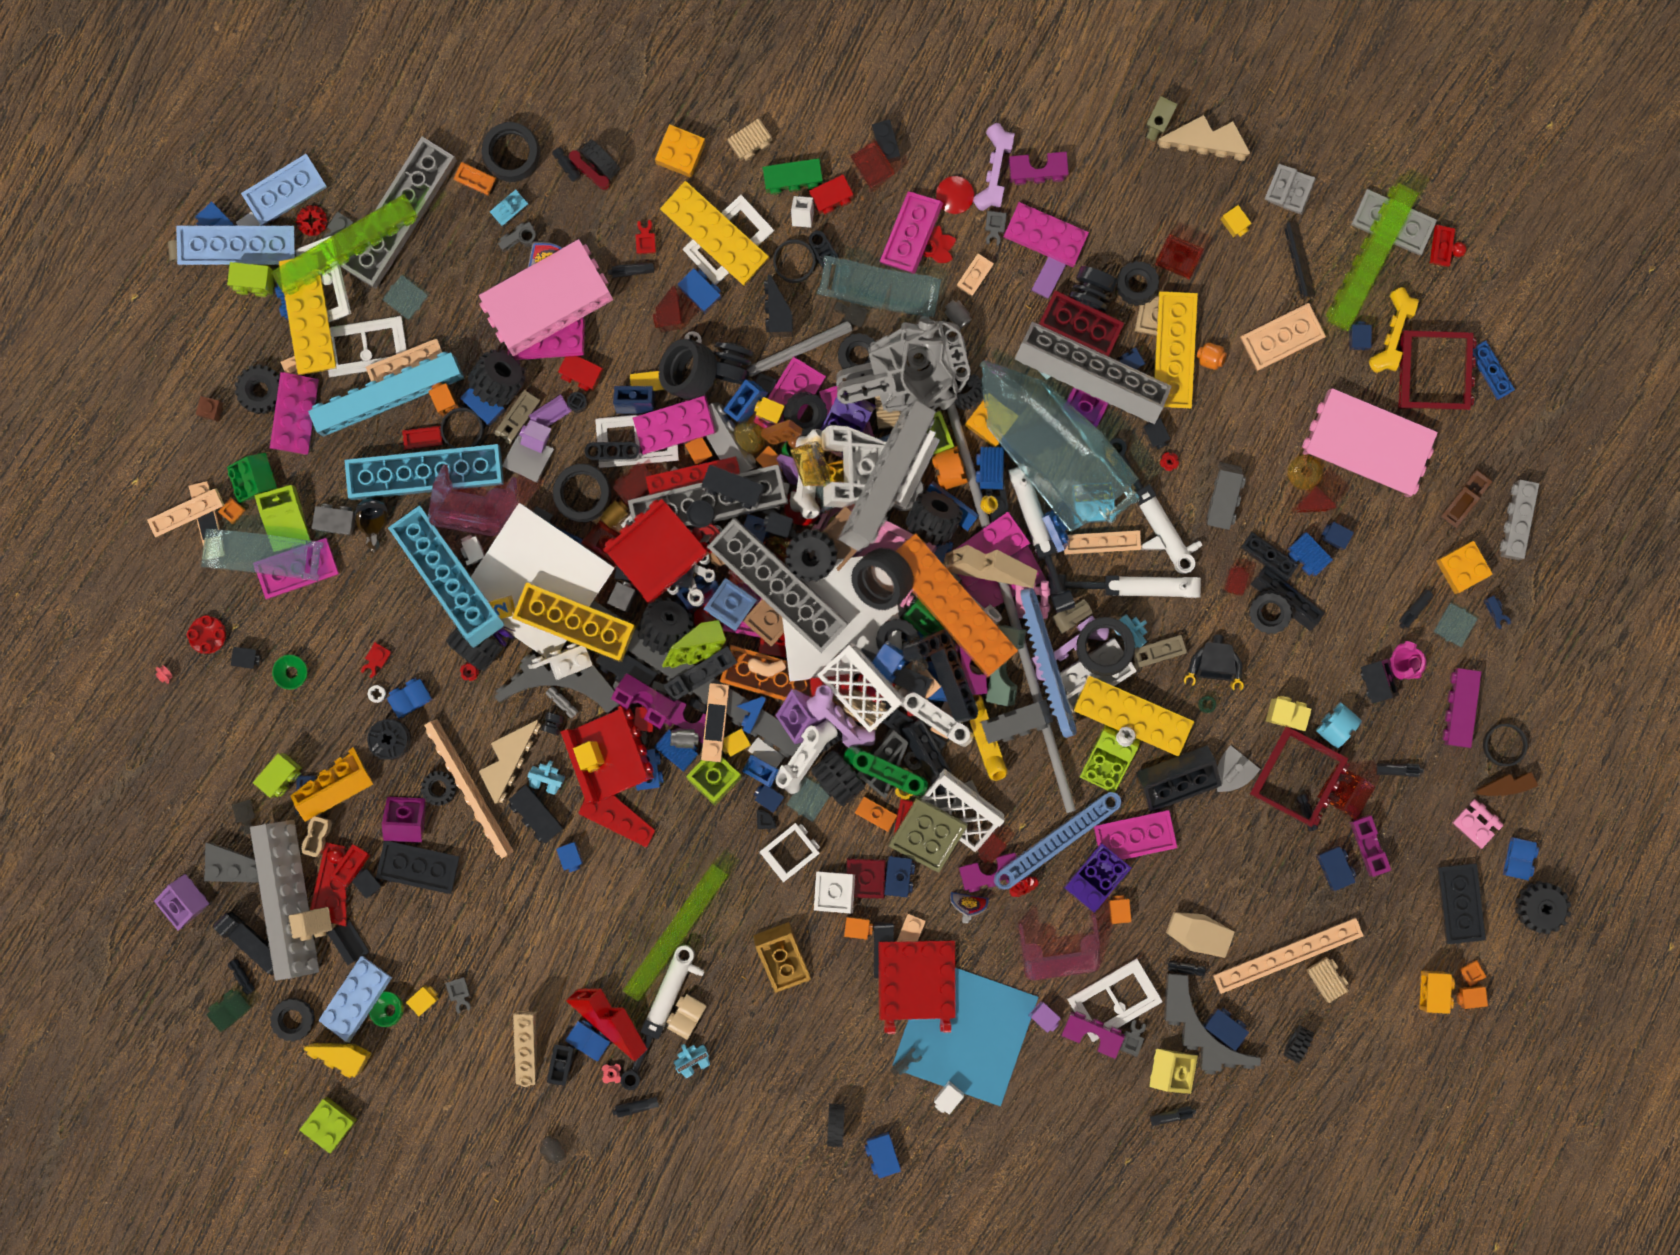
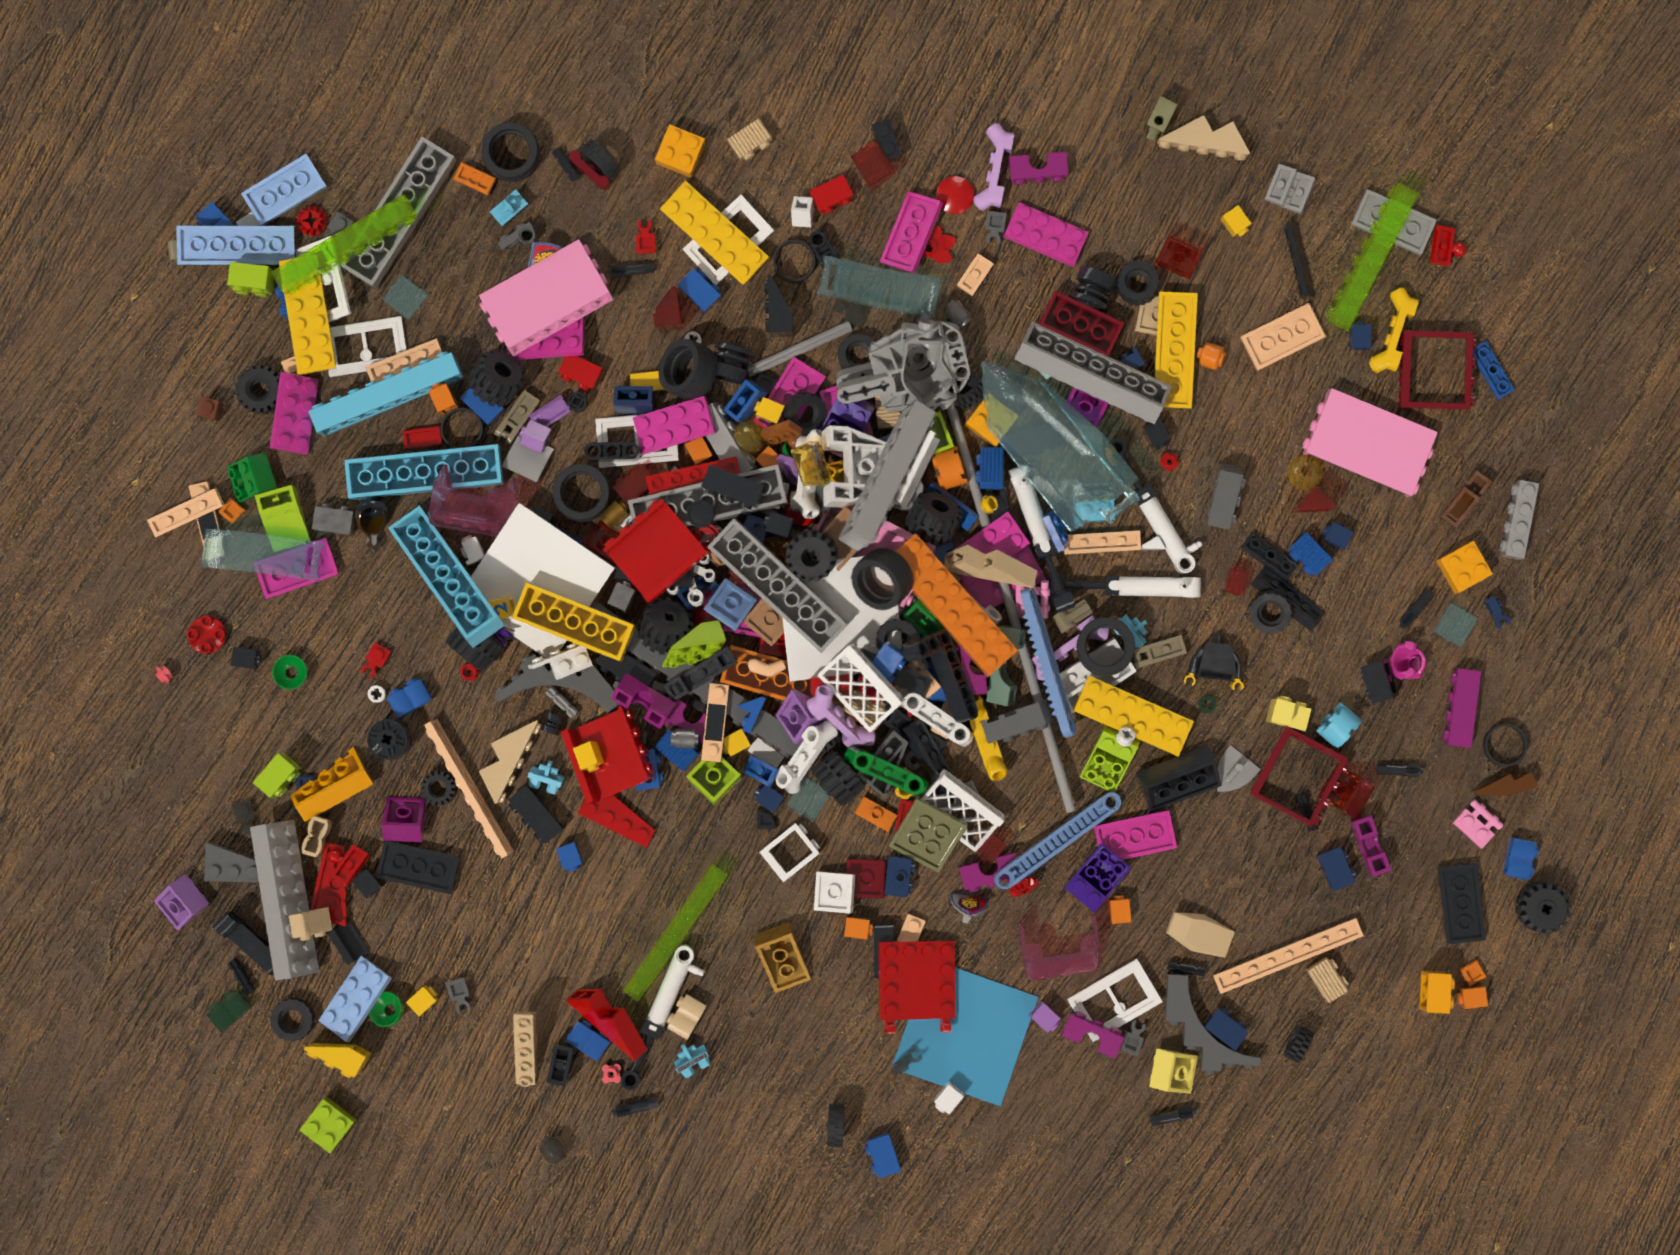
(640, 722): red brick -> none
(792, 176): green brick -> none
(1048, 277): medium lavender tile -> none

